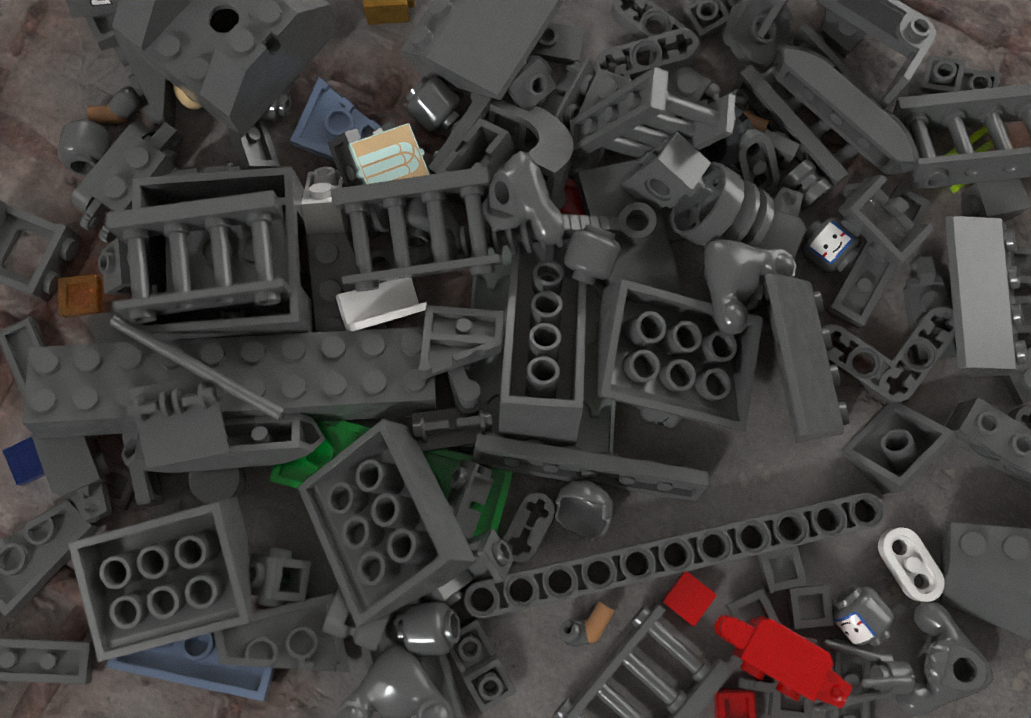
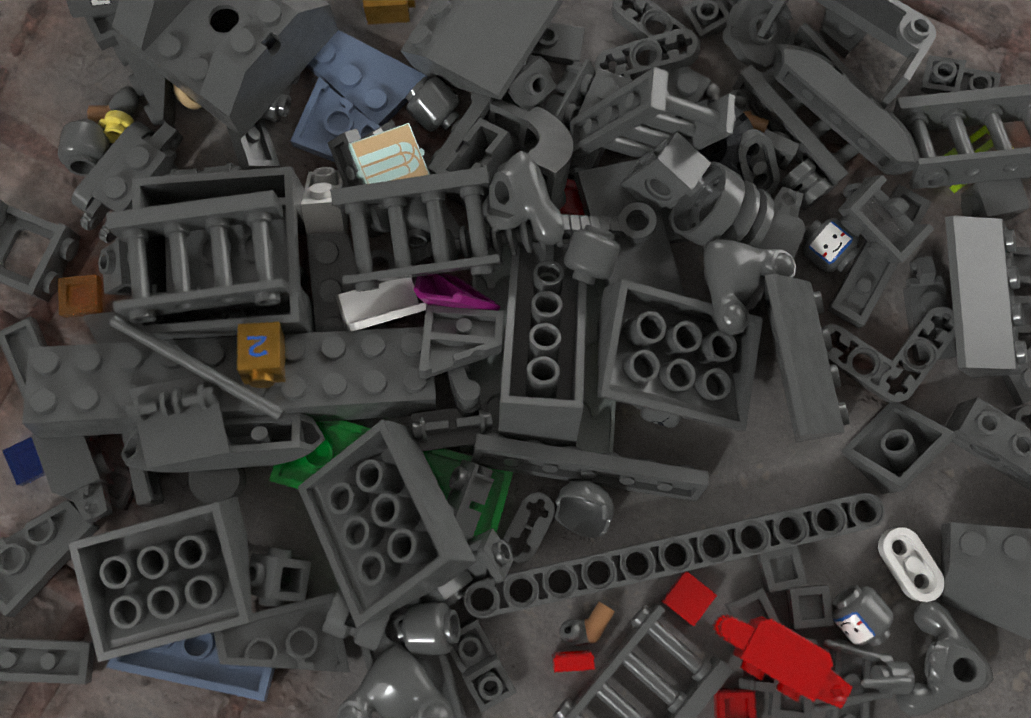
(115, 123): none -> light yellow plate
(261, 354): none -> pearl gold brick
(365, 76): none -> sand blue wing
(451, 291): none -> magenta slope
(573, 661): none -> red tile

